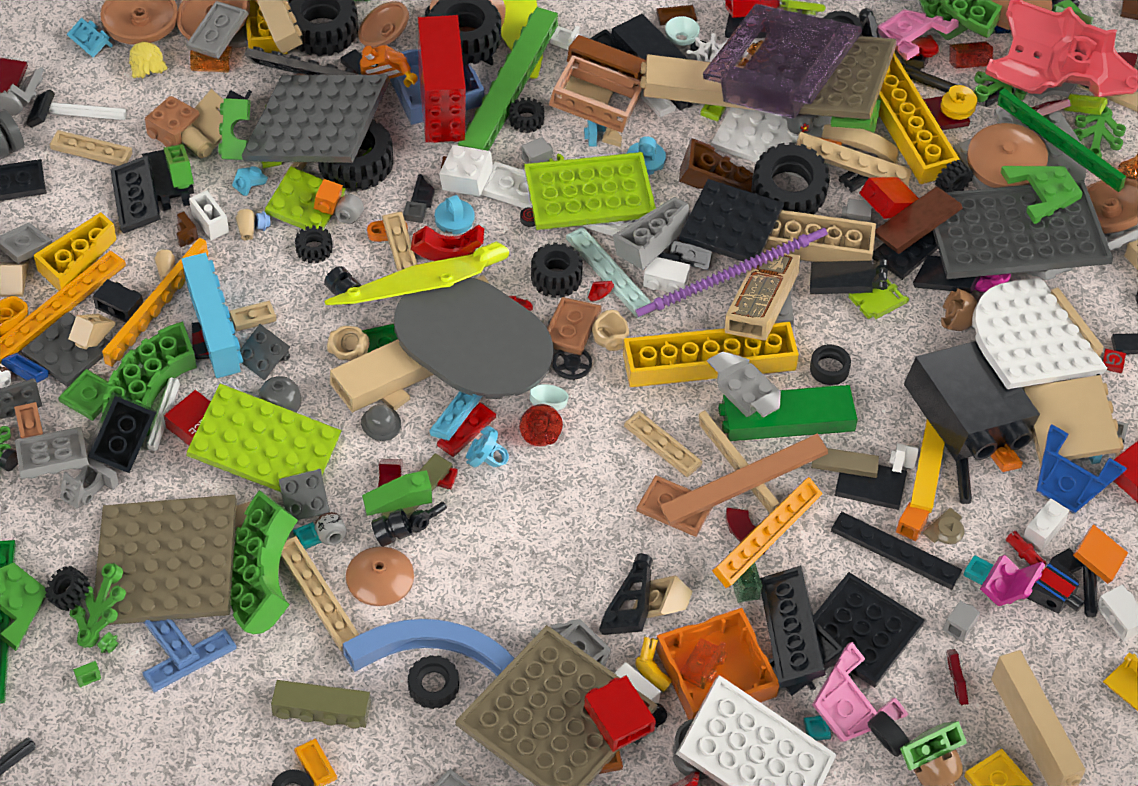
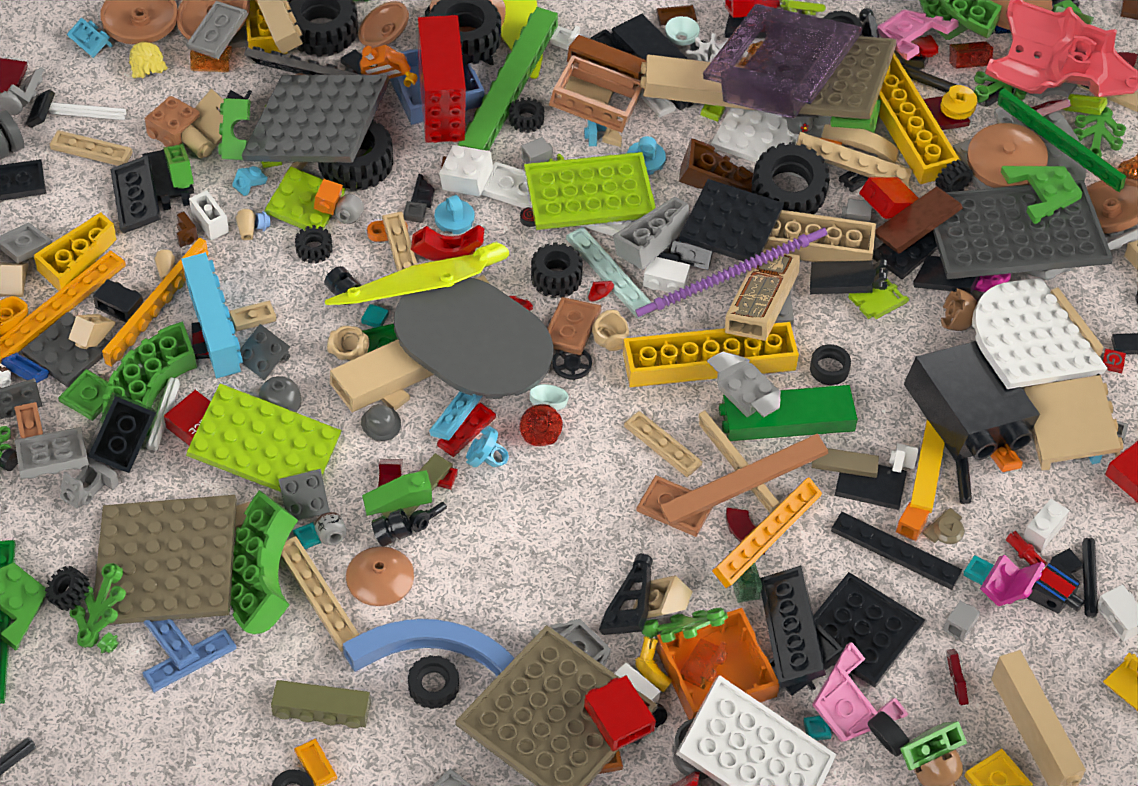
(87, 674): bright green tile -> none
(374, 316): none -> teal tile
(684, 623): none -> bright green plant
(1068, 482): blue wing -> none
(1100, 554): orange tile -> none

